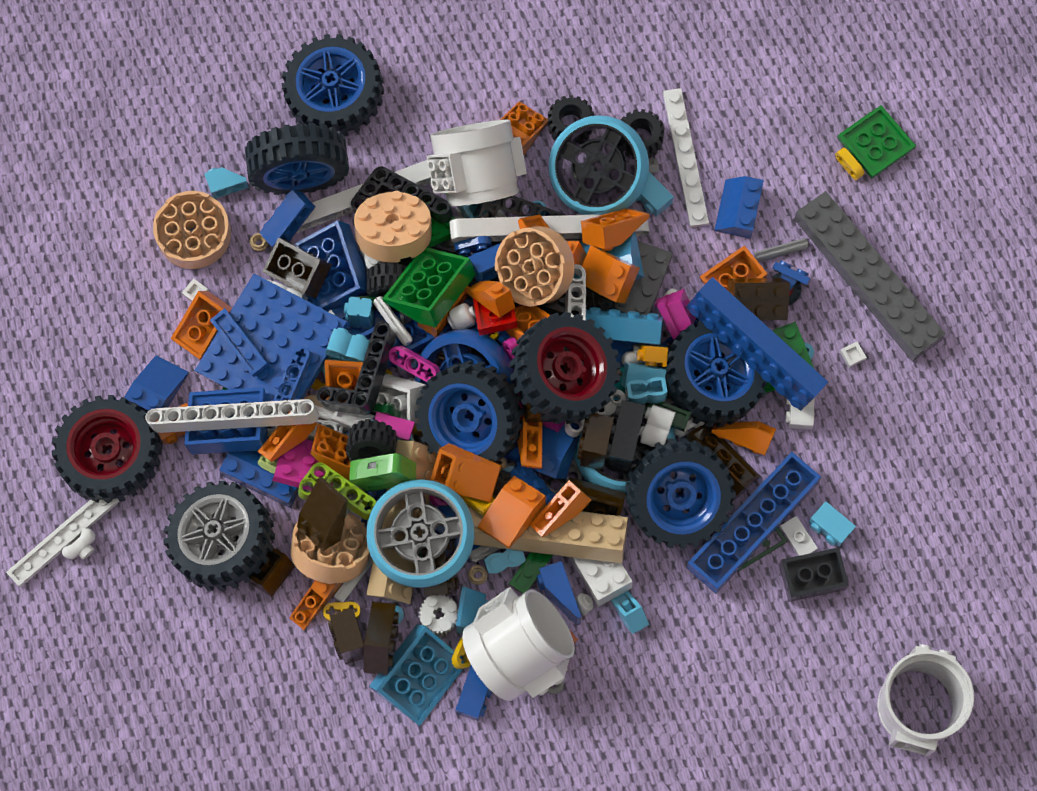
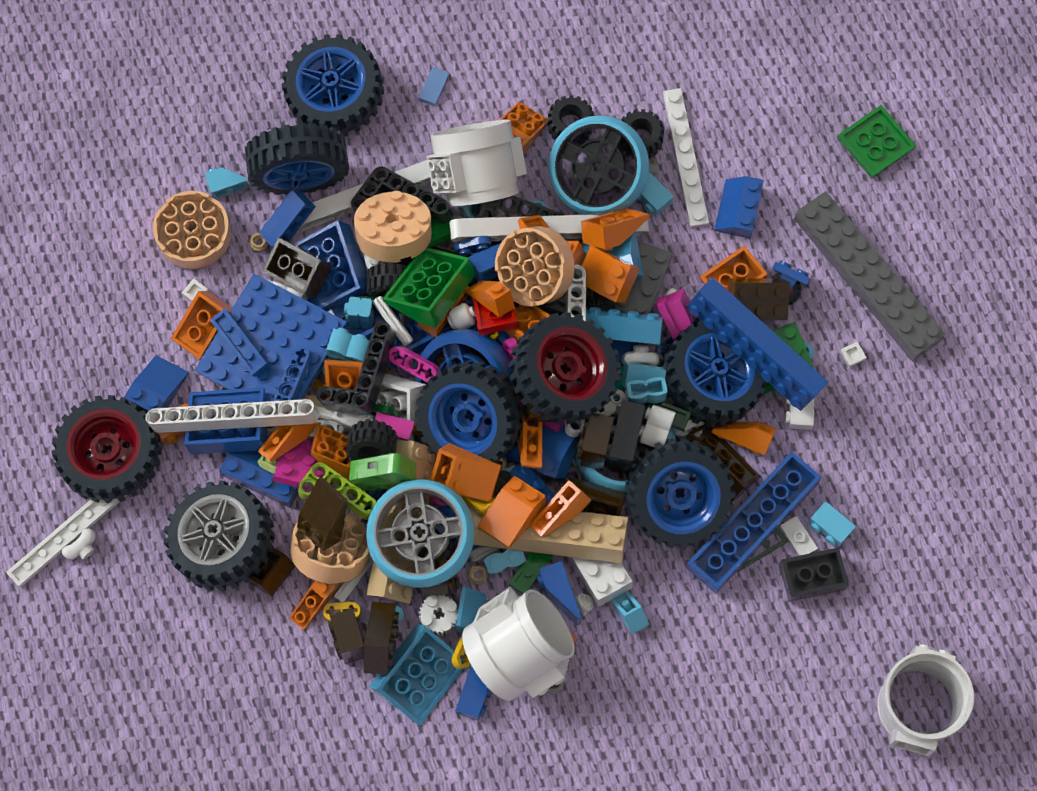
(434, 86): none -> medium blue tile
(653, 355): light orange brick -> none
(781, 250): light grey axle -> none
(849, 163): yellow beam -> none

